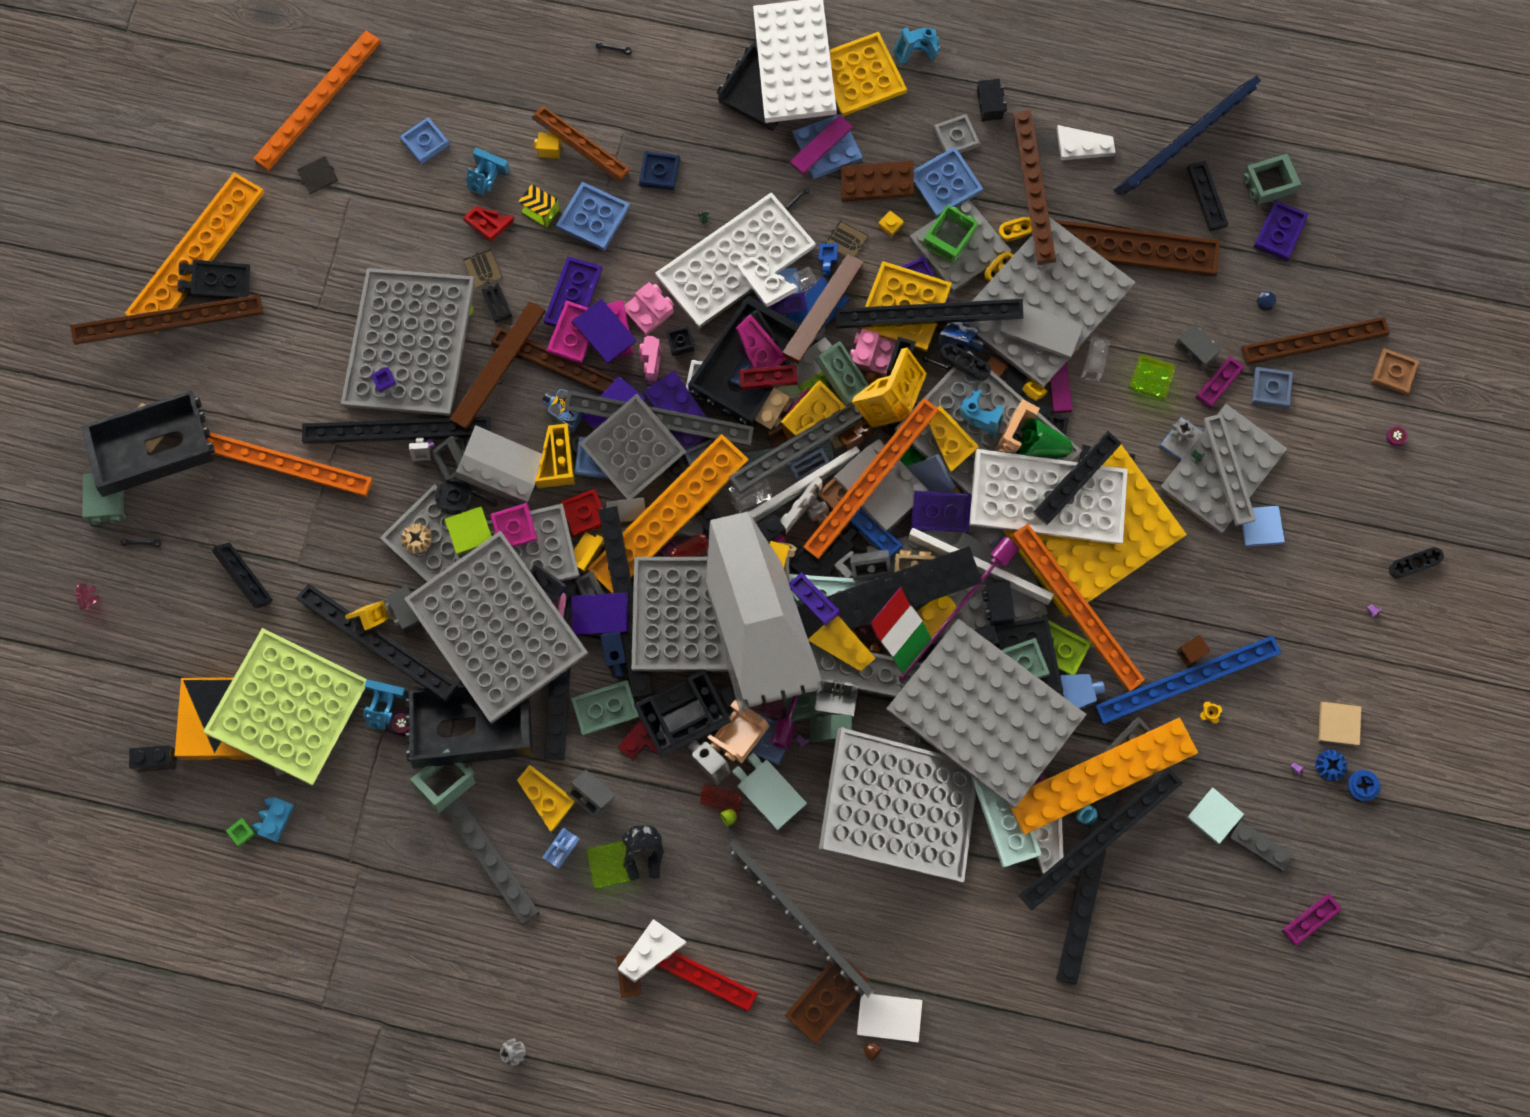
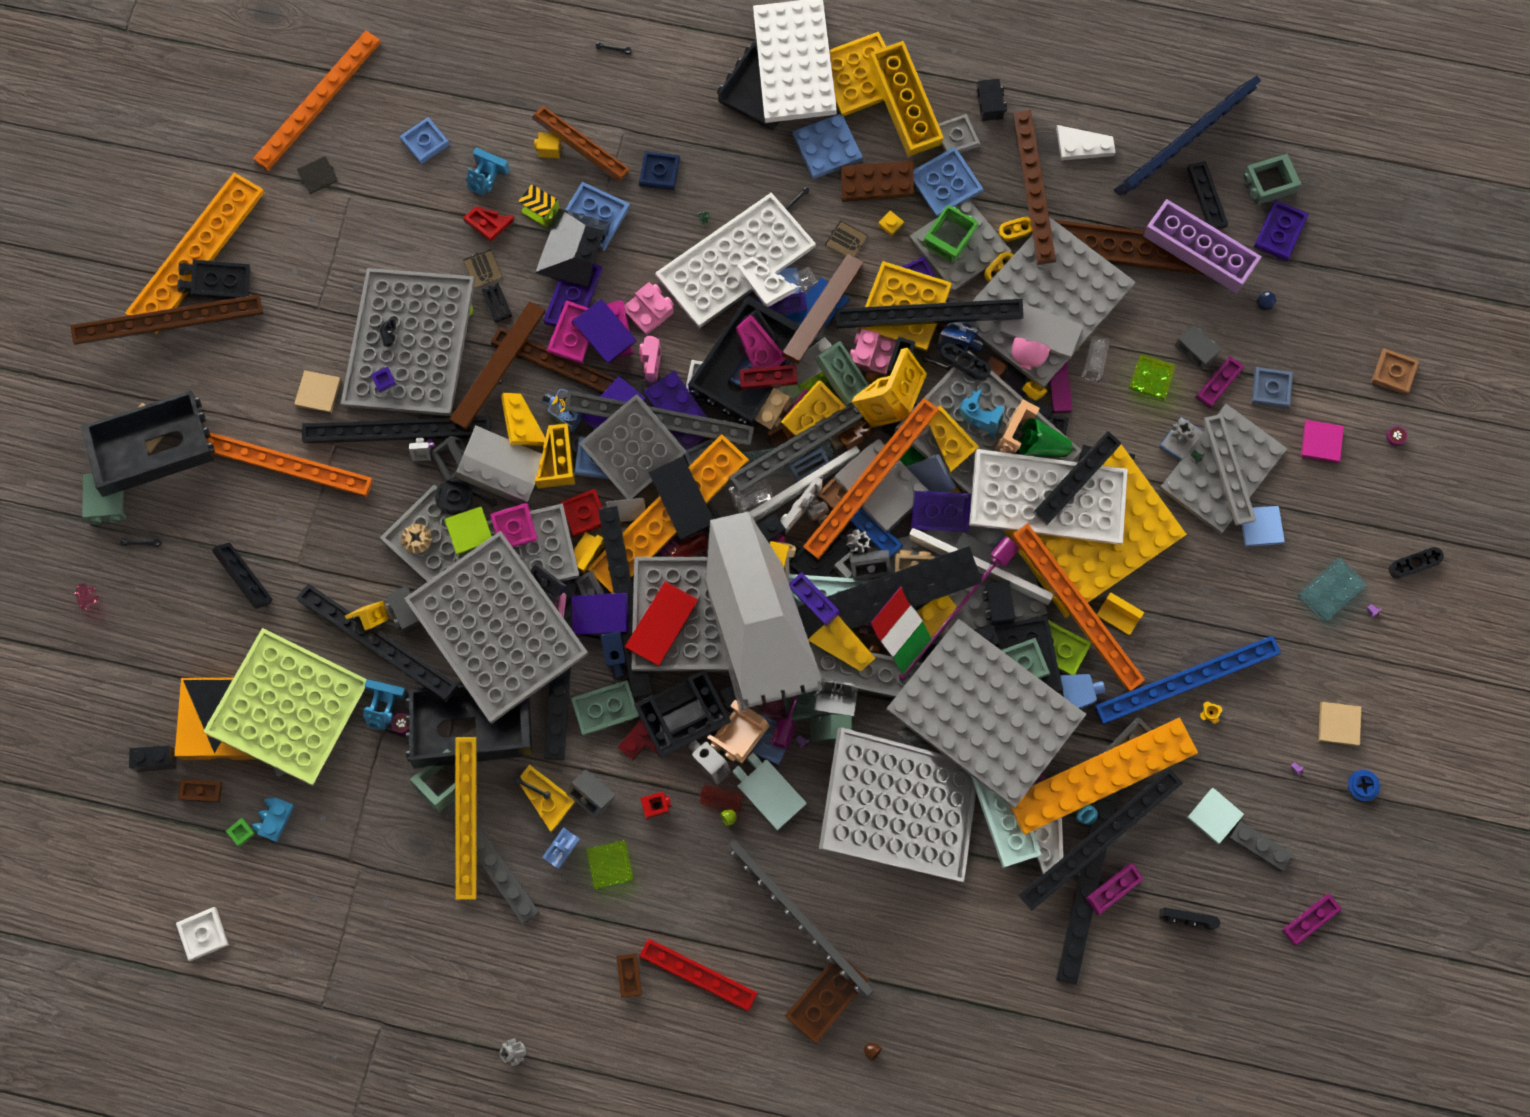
(200, 790): none -> reddish brown plate
(202, 934): none -> white tile
(317, 392): none -> tan tile
(386, 332): none -> black arm
(466, 817): none -> yellow plate
(517, 780): none -> black hinge
(520, 422): none -> yellow wing
(572, 247): none -> black slope
(640, 839): black hair -> none
(649, 801): none -> red brick
(651, 949): white wing -> none
(661, 624): none -> red tile
(680, 341): black piece -> none
(681, 498): none -> black tile
(821, 145): magenta tile -> none
(827, 255): blue plate -> none
(858, 541): none -> light grey gear
(889, 1017): white tile -> none
(905, 98): none -> yellow brick
(914, 40): dark azure tile -> none
(1029, 353): none -> bright pink cylinder
(1114, 889): none -> magenta tile
(1119, 614): none -> yellow panel
(1190, 918): none -> black plate
(1193, 650): reddish brown panel -> none
(1201, 246): none -> lavender brick
(1315, 340): reddish brown tile -> none
(1322, 441): none -> dark pink tile
(1322, 764): blue gear -> none
(1332, 589): none -> clear light blue plate

